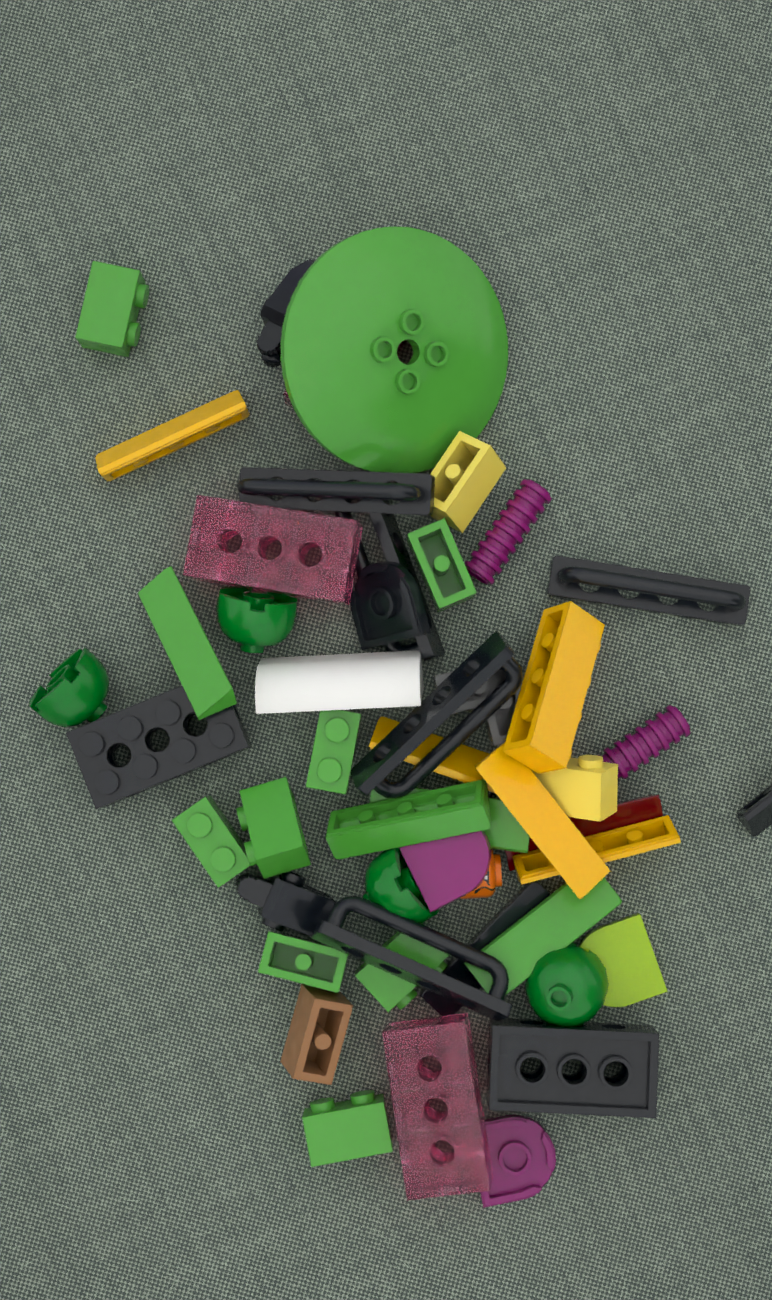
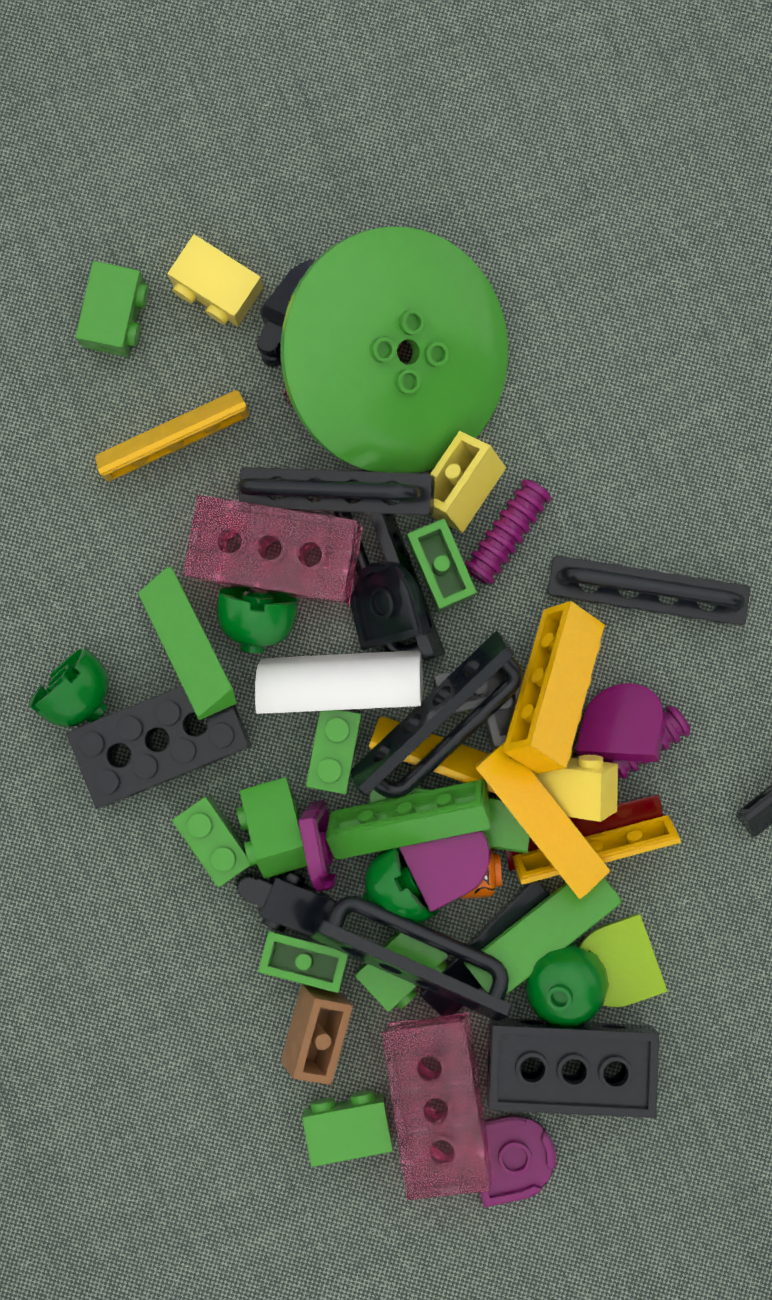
(214, 281): none -> light yellow brick
(317, 851): none -> magenta tile
(623, 724): none -> magenta tile

